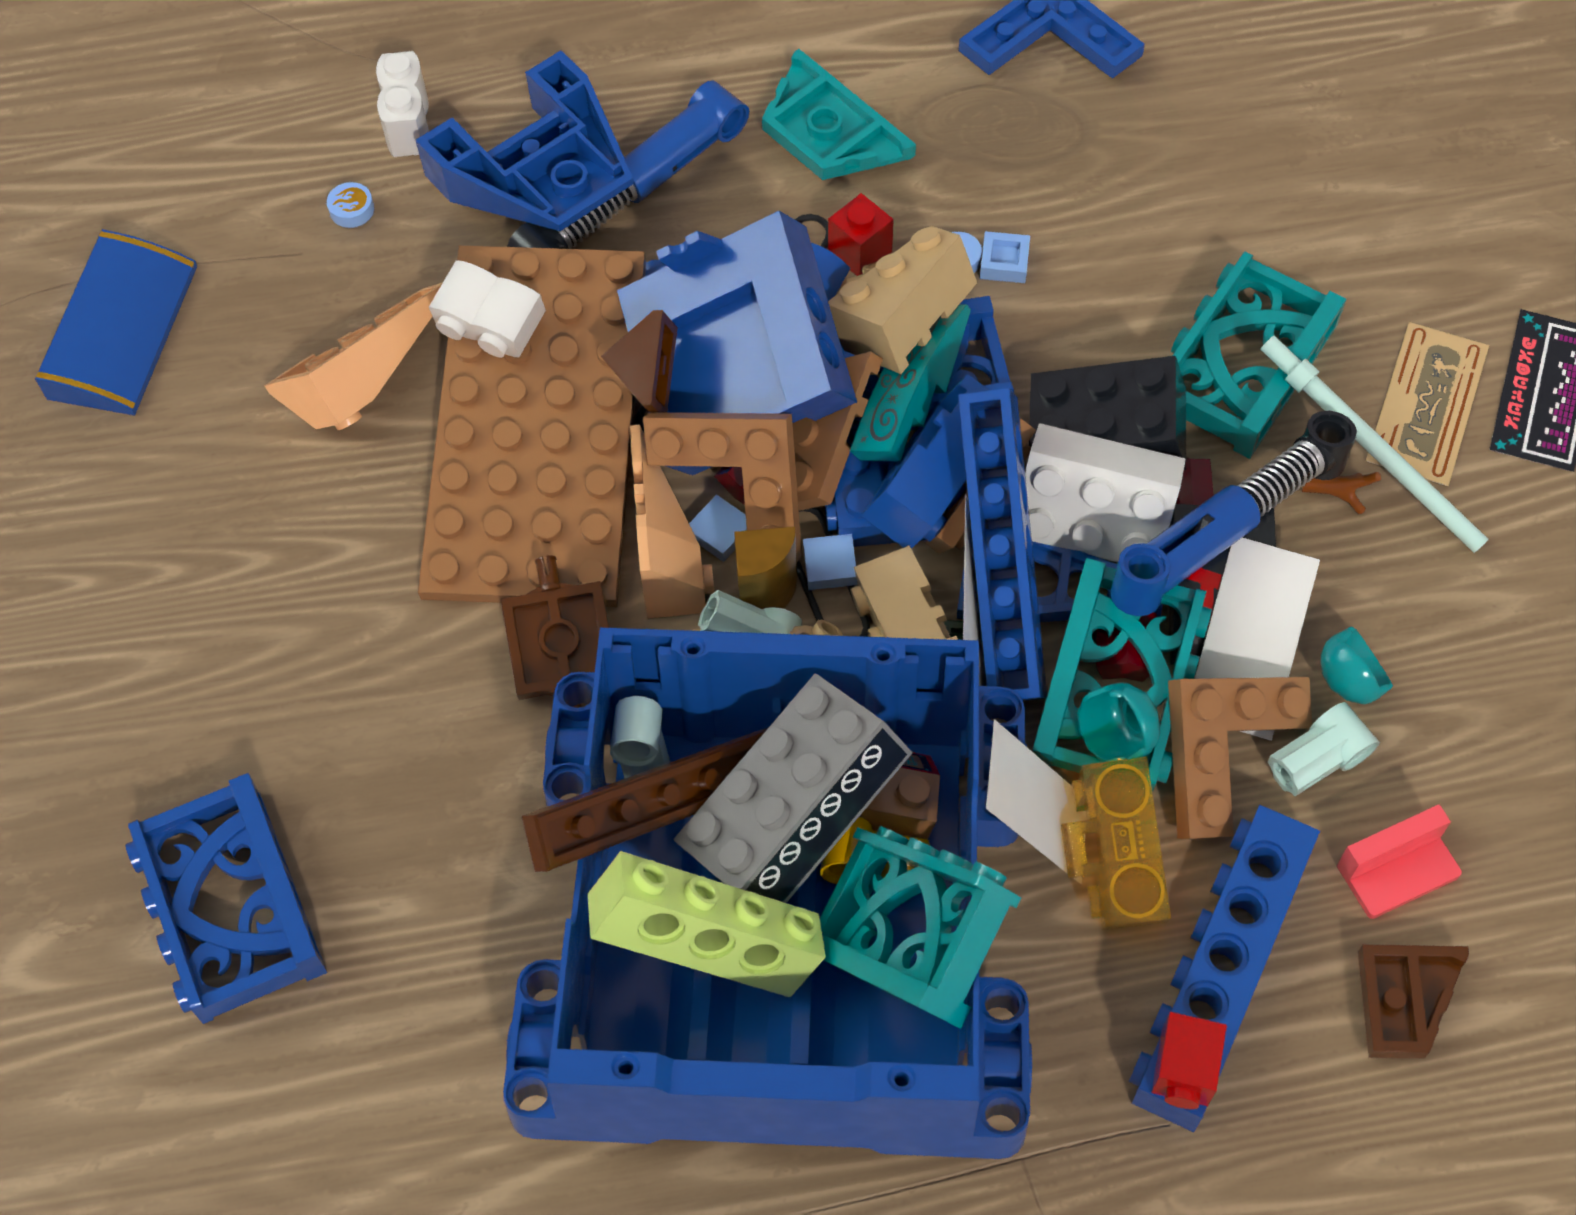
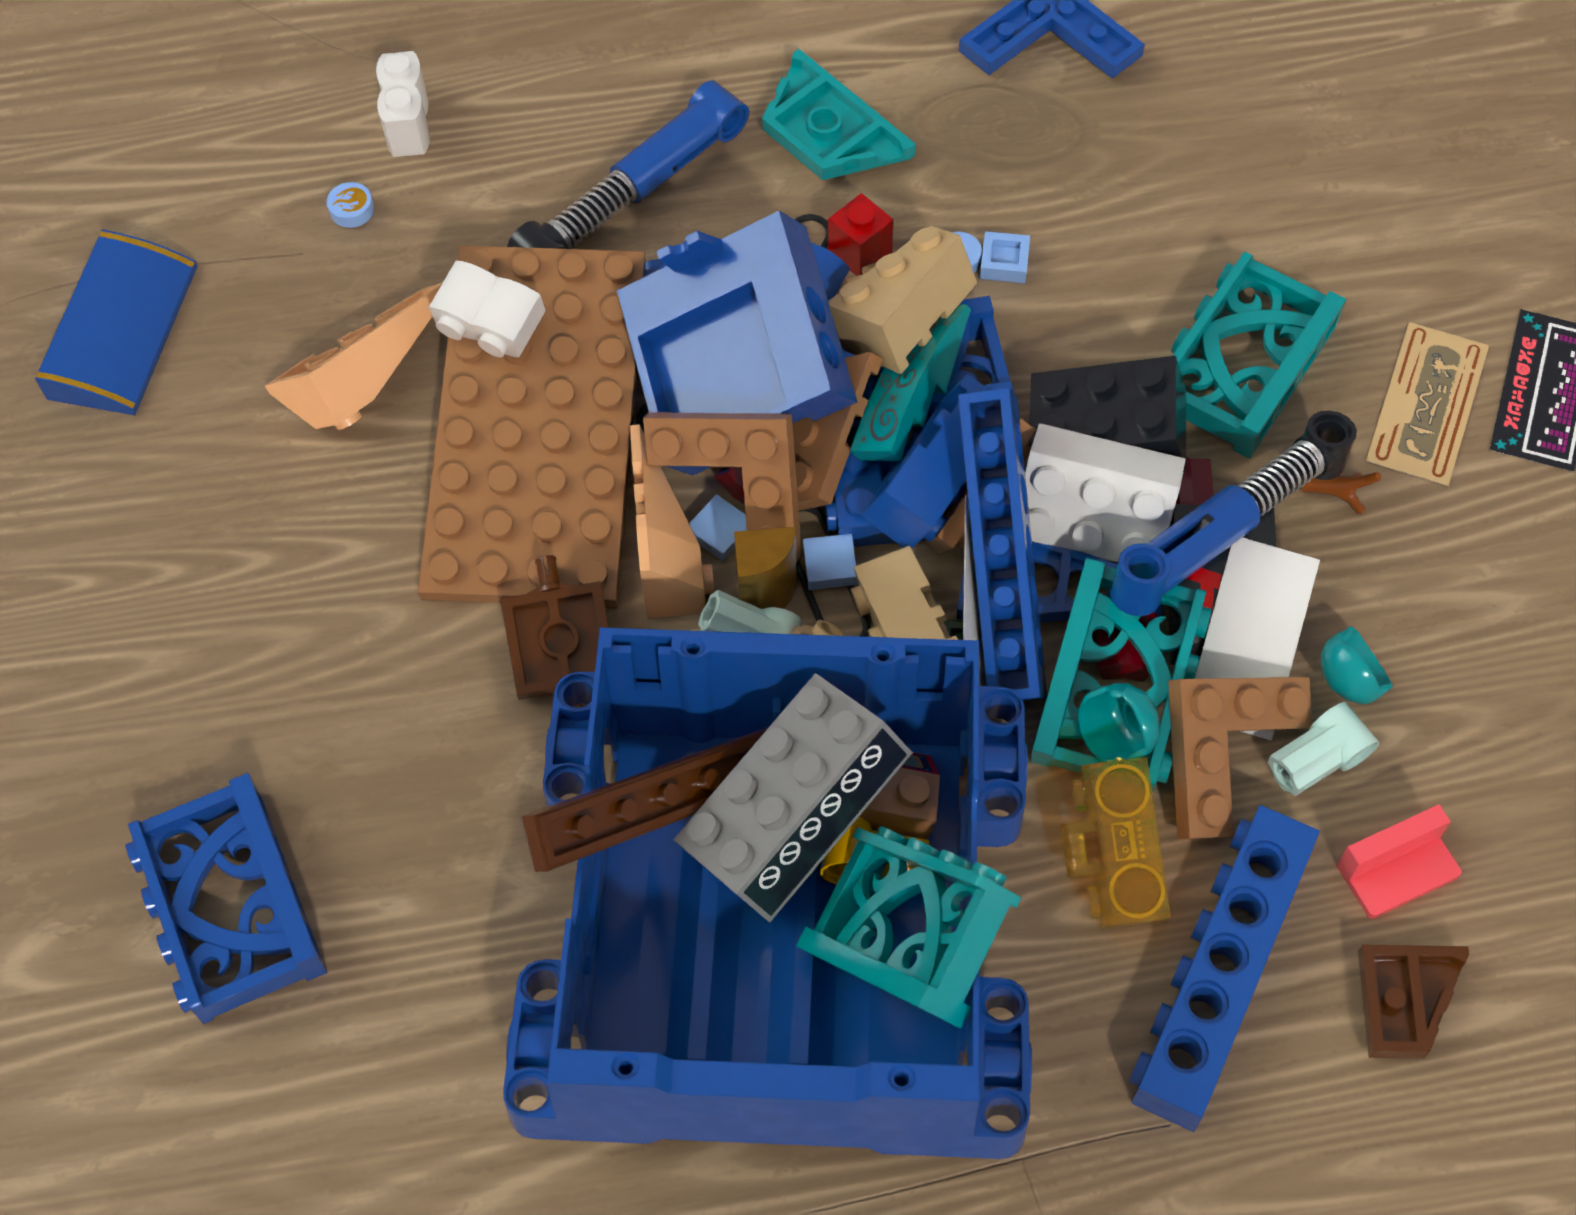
(544, 172): blue wedge -> none
(638, 736): light aqua piece -> none
(646, 360): reddish brown slope -> none
(704, 925): yellowish green brick -> none
(1029, 796): white sticker -> none
(1189, 1060): red brick -> none
(1304, 377): light aqua bar -> none

